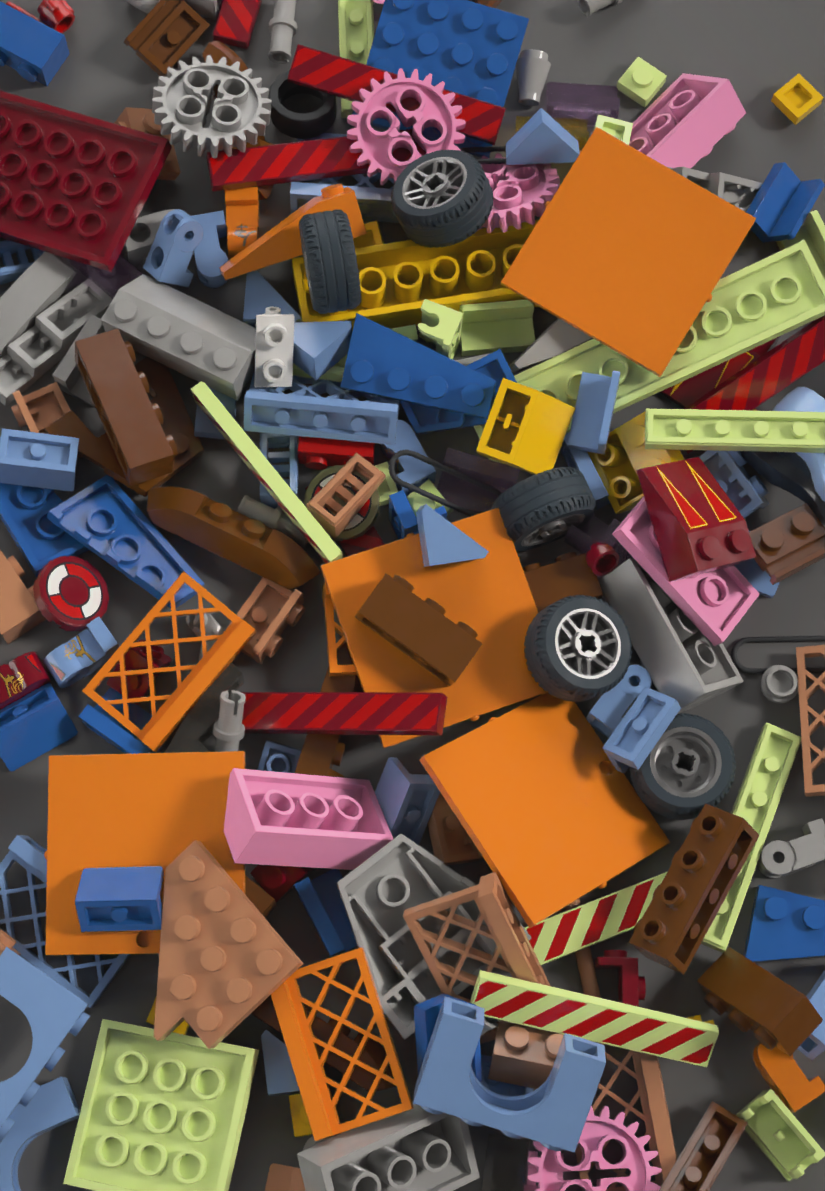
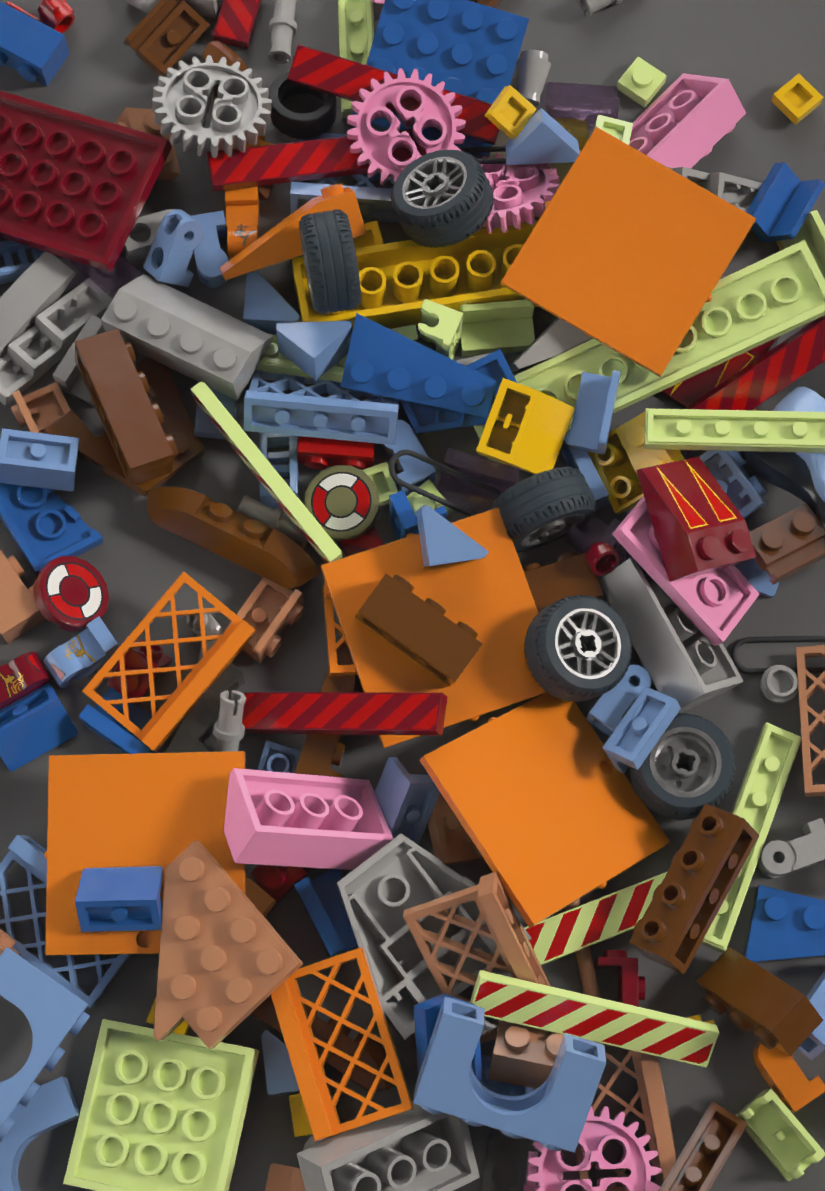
(124, 537): blue wing -> none
(274, 349): white hinge -> none
(345, 514): nougat slope -> none
(510, 112): none -> yellow plate

